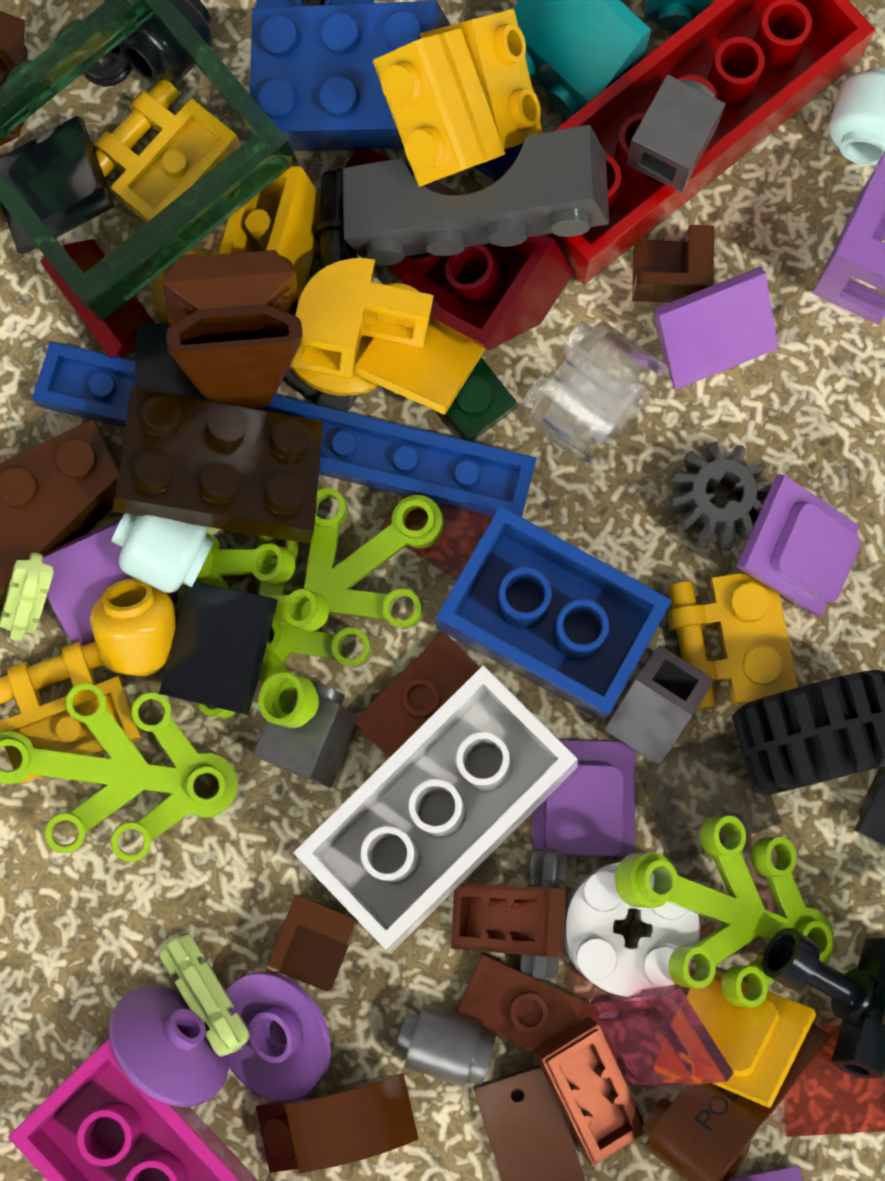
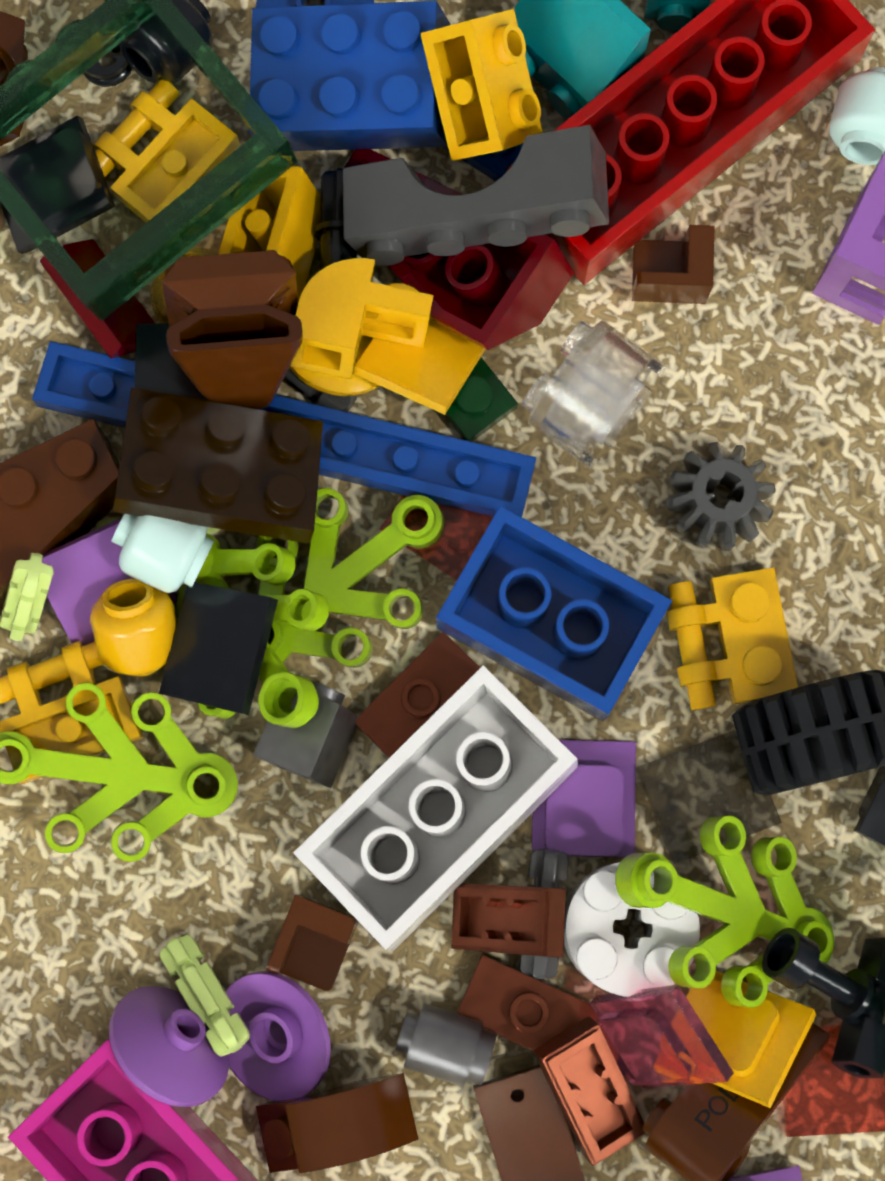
(439, 106): yellow brick -> none
(659, 704): flat silver brick -> none
(675, 132): flat silver brick -> none
(716, 328): medium lavender piece -> none
(800, 546): medium lavender piece -> none

